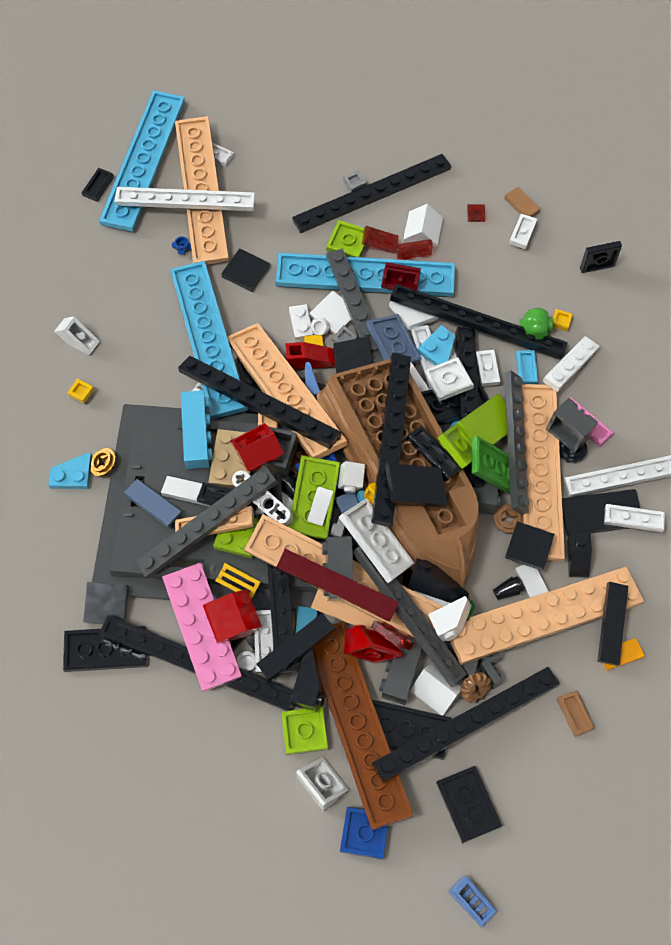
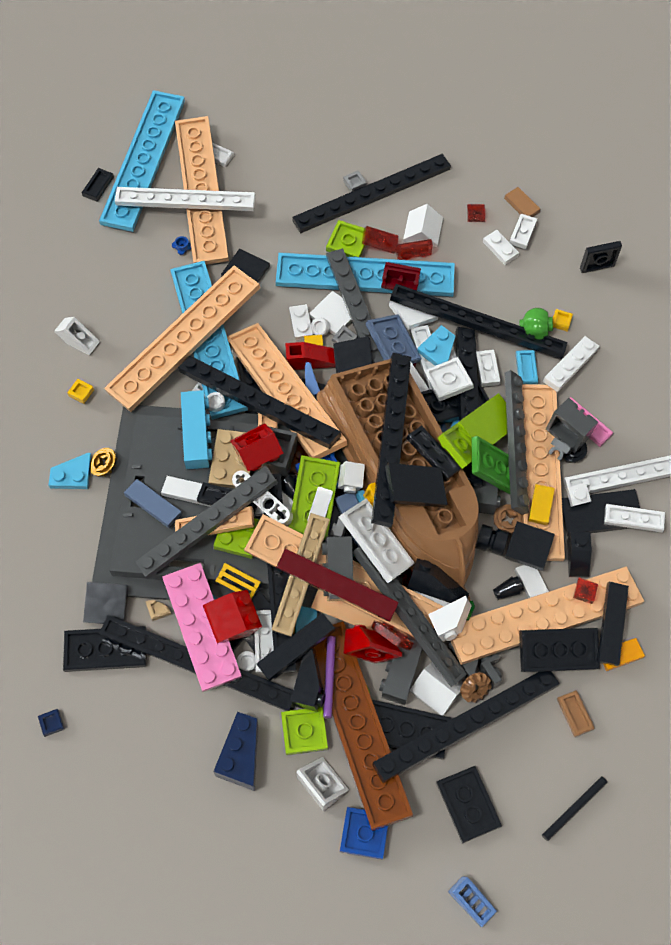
(51, 722): none -> dark blue tile
(157, 610): none -> tan tile
(182, 338): none -> light nougat plate
(216, 401): none -> white tile
(239, 753): none -> dark blue wedge
(296, 588): none -> tan tile
(329, 677): none -> medium lavender bar
(492, 539): none -> black wheel
(500, 247): none -> white plate
(541, 504): none -> yellow tile
(559, 649): none -> black tile
(561, 446): none -> tile
(574, 808): none -> black bar
(578, 494): none -> white plate
(585, 590): none -> clear red tile

